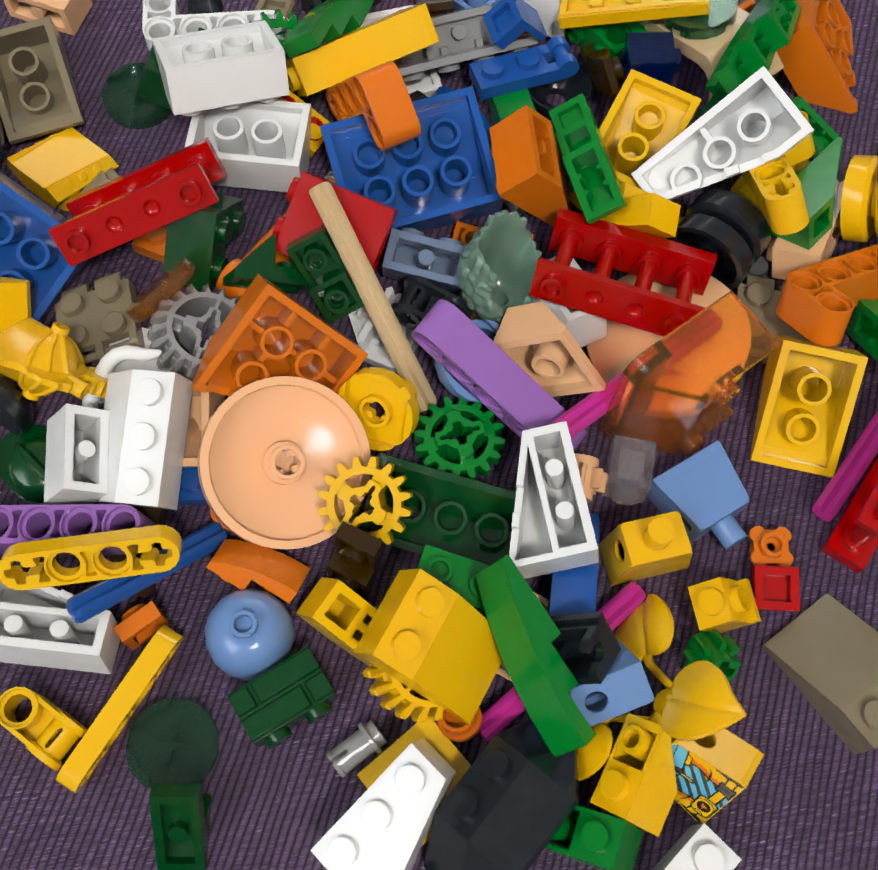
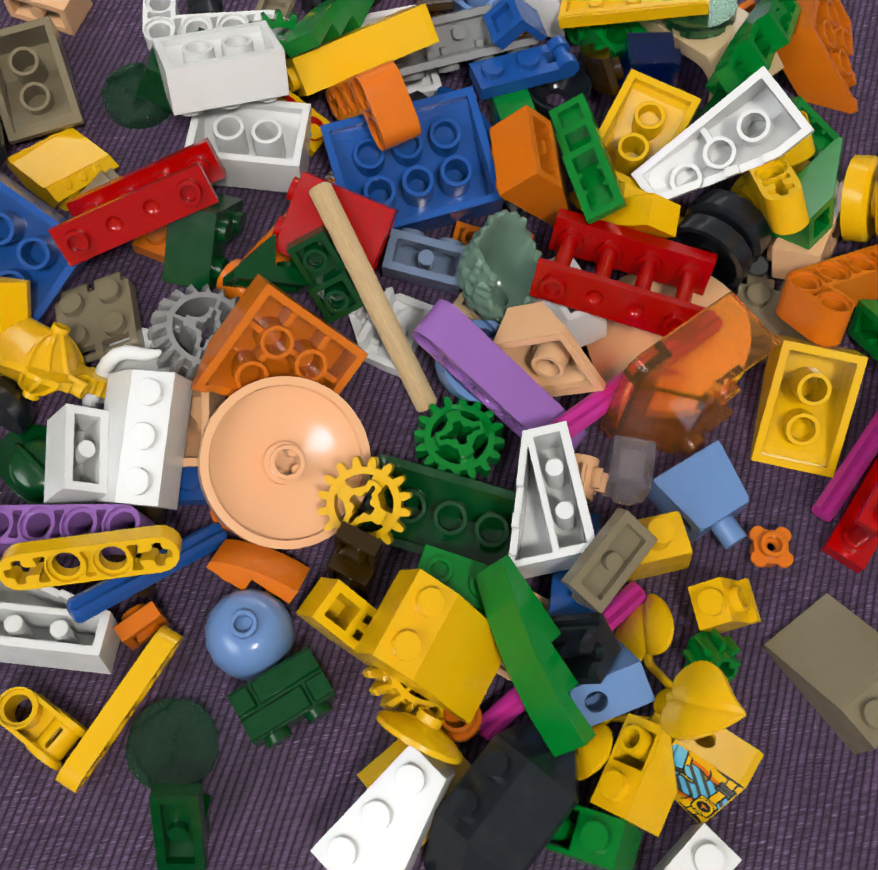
(162, 288): clear orange tile -> none
(356, 748): light grey pin -> none
(396, 398): yellow plate -> none
(421, 732): none -> yellow dish
(424, 301): black piece -> none
(609, 561): none -> dark tan panel
(776, 588): red plate -> none

